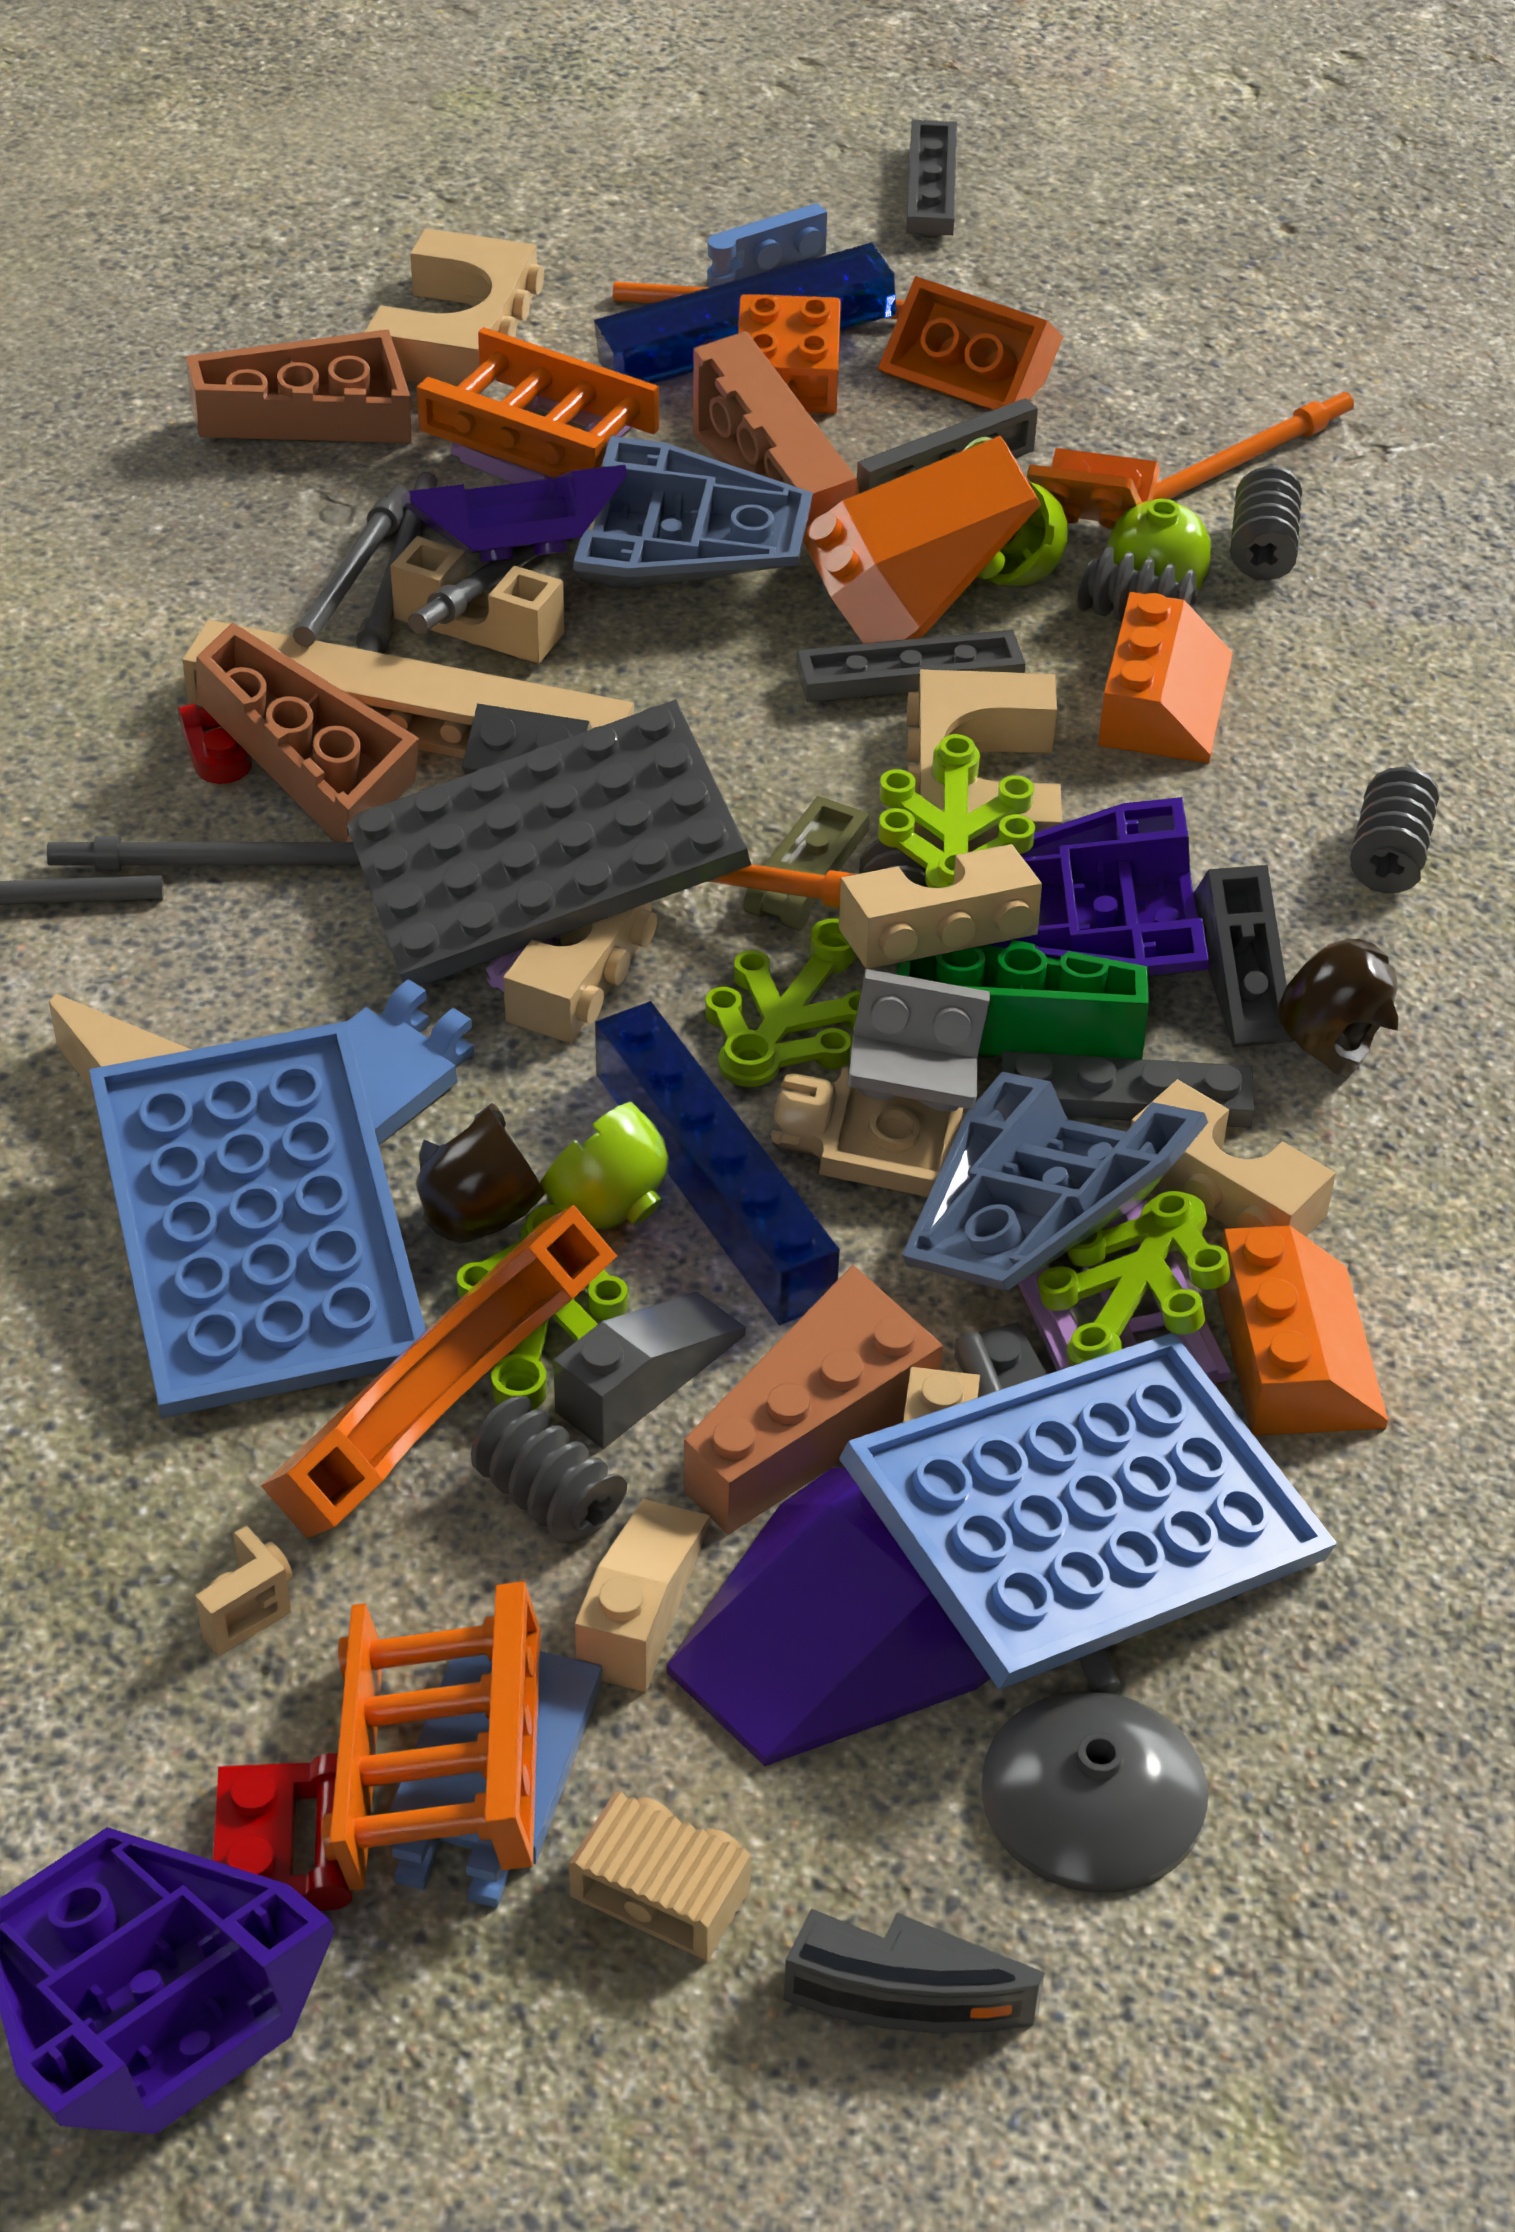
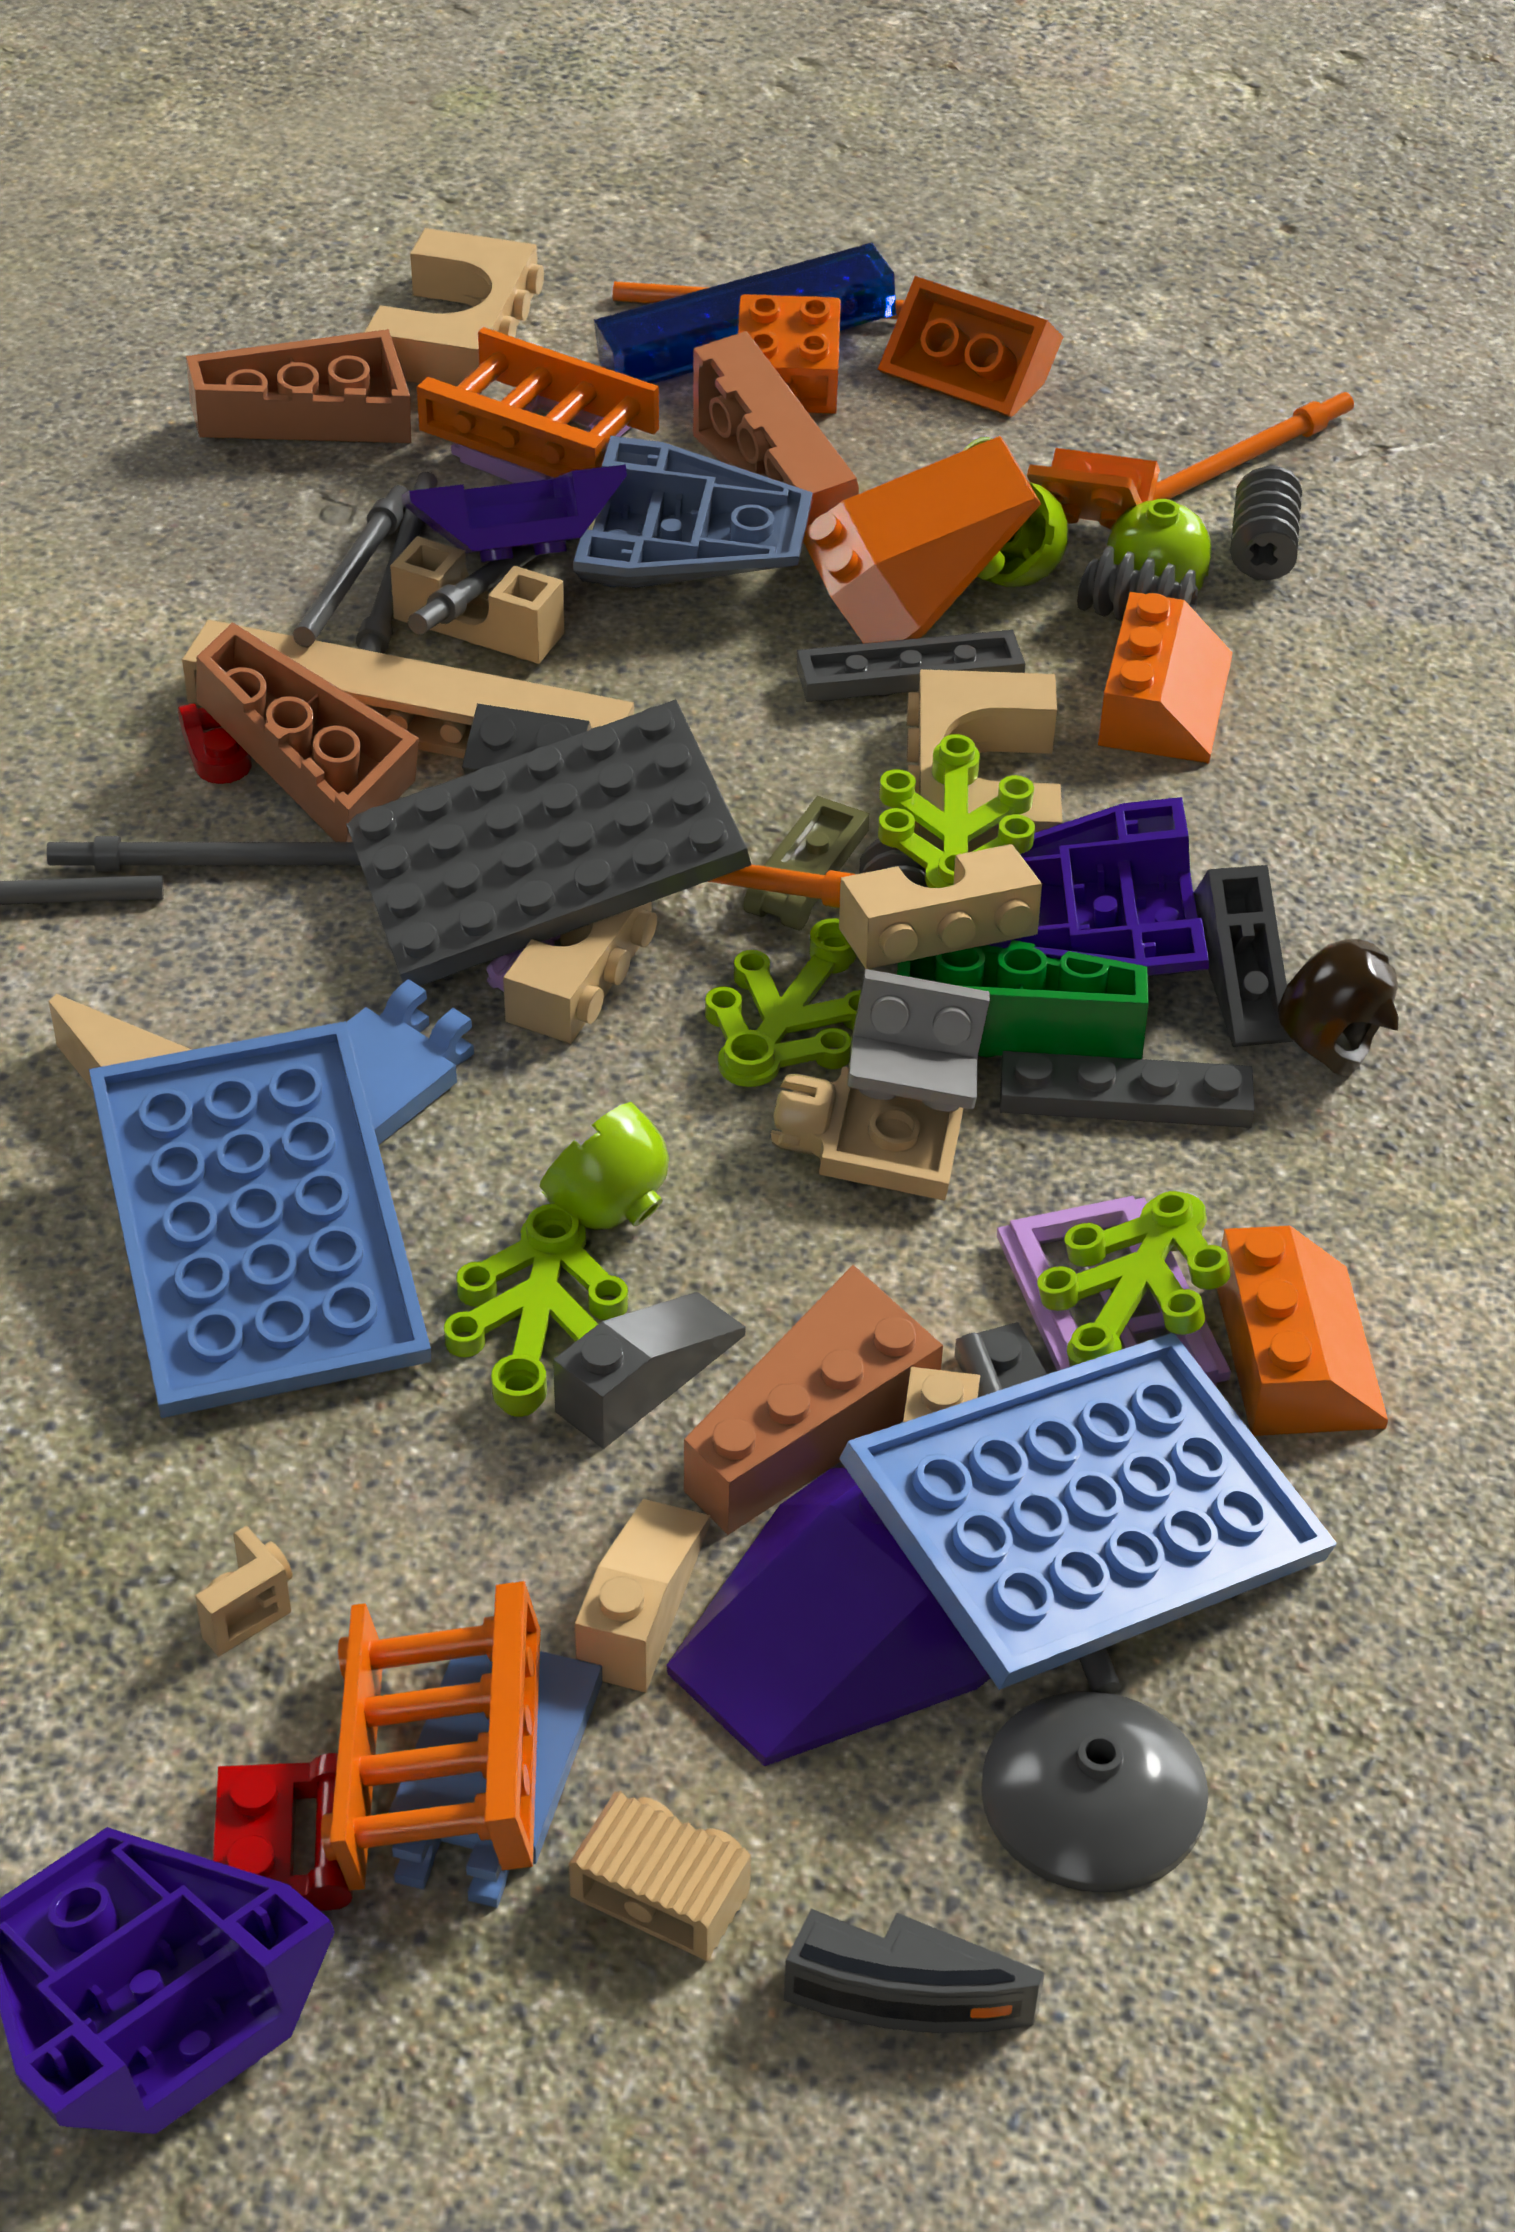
(404, 1400): orange arch -> none
(476, 1181): dark brown piece -> none
(546, 1471): dark grey piece -> none
(718, 1163): clear blue brick -> none
(767, 244): medium blue plate -> none
(932, 178): dark grey plate -> none
(1012, 422): dark grey plate -> none
(1035, 1184): sand blue wedge -> none
(1245, 1193): tan arch -> none
(1394, 829): dark grey piece -> none

